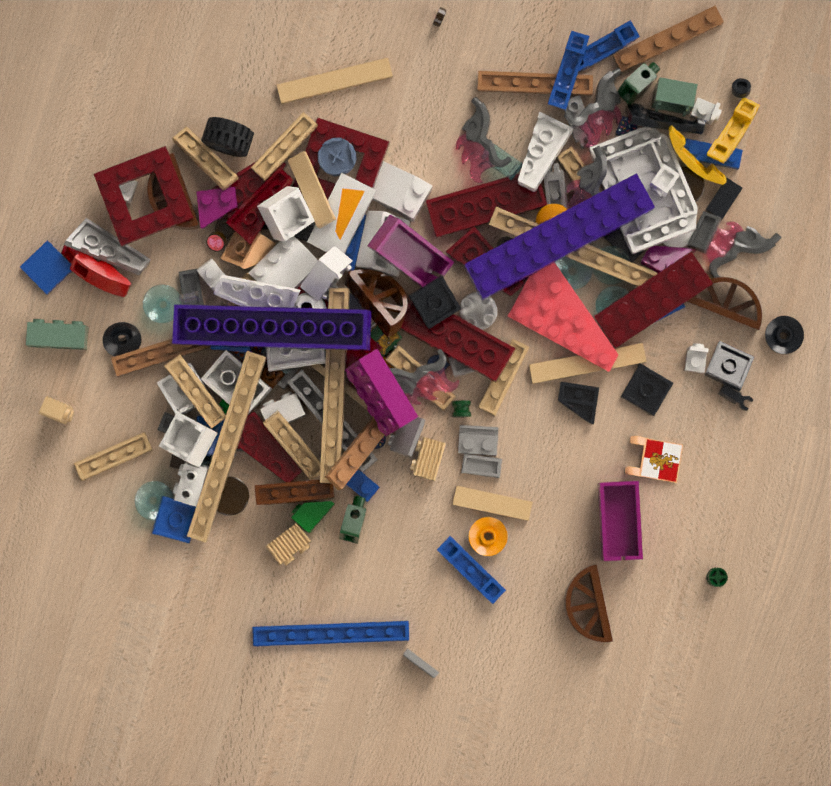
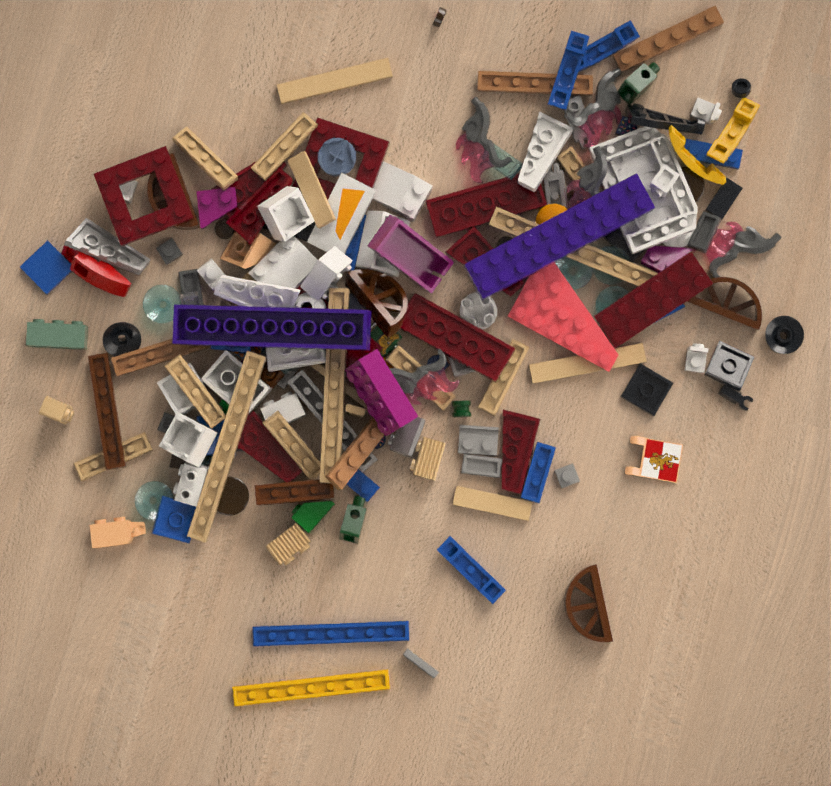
(107, 411): none -> reddish brown plate
(115, 533): none -> light nougat hinge
(169, 251): none -> dark grey plate
(216, 241): tile -> none
(227, 136): black tyre -> none
(311, 687): none -> yellow tile
(355, 411): none -> tan tile
(434, 302): black tile -> none
(497, 531): light orange dish -> none
(517, 448): none -> dark red wing
(538, 472): none -> blue plate
(567, 475): none -> light grey plate
(579, 399): black wing -> none
(620, 520): magenta piece -> none
(674, 96): sand green container -> none
(720, 576): dark green wheel -> none

